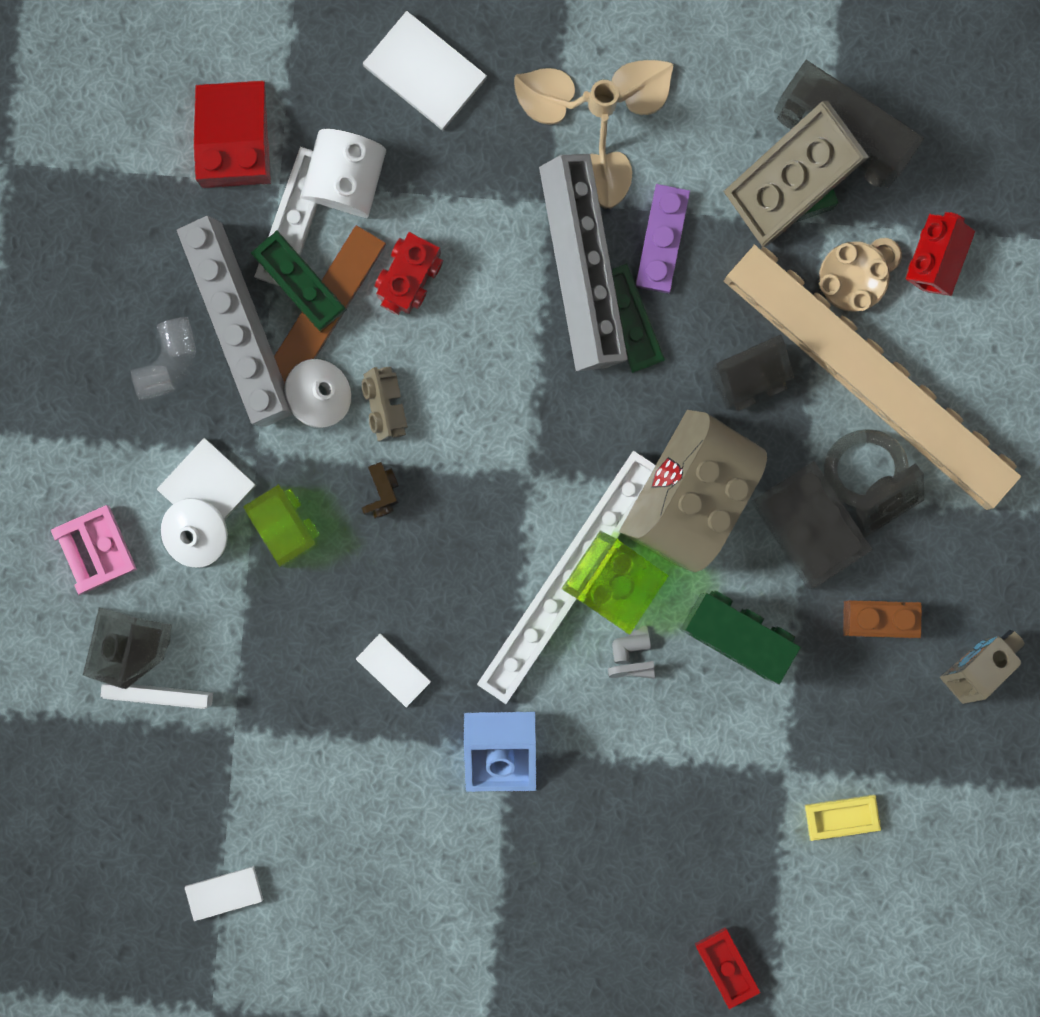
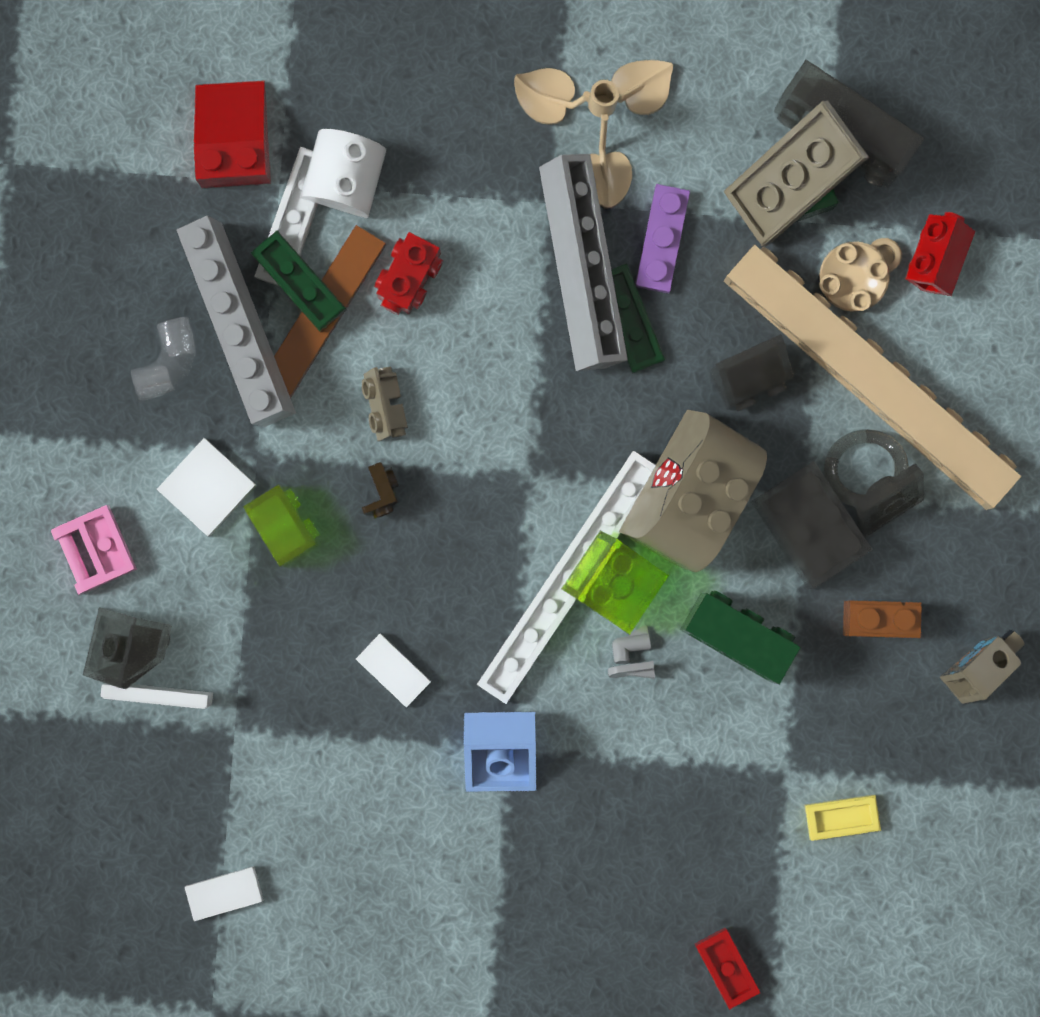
(206, 526): white dish -> none
(304, 396): white dish -> none
(424, 70): white tile -> none

